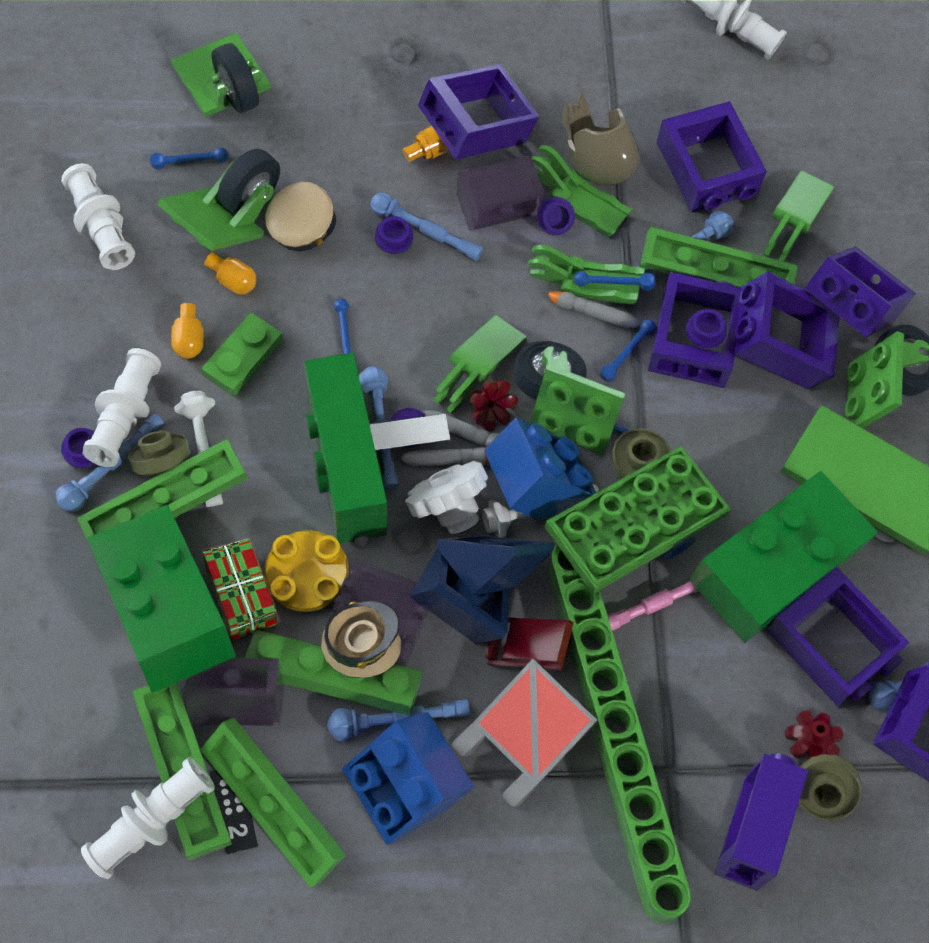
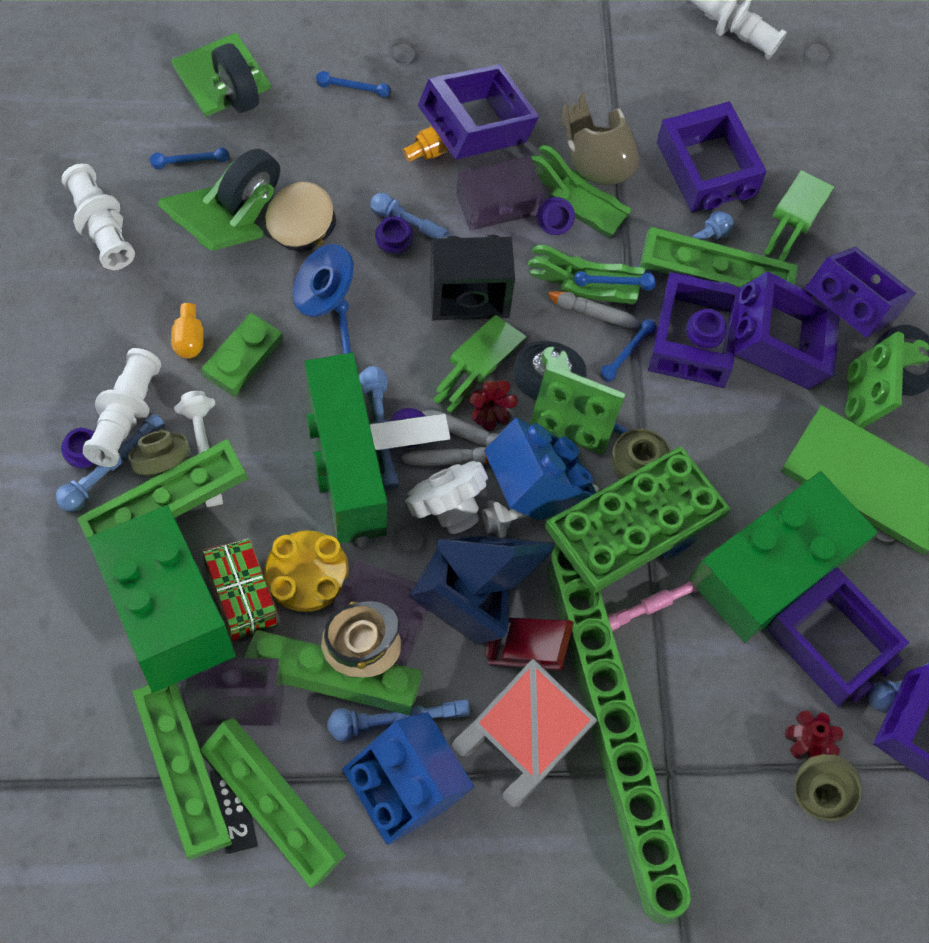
(148, 819): white piece -> none
(232, 273): light orange cylinder -> none
(323, 280): none -> blue dish
(324, 80): none -> blue hinge
(471, 277): none -> black brick
(762, 821): dark purple window -> none

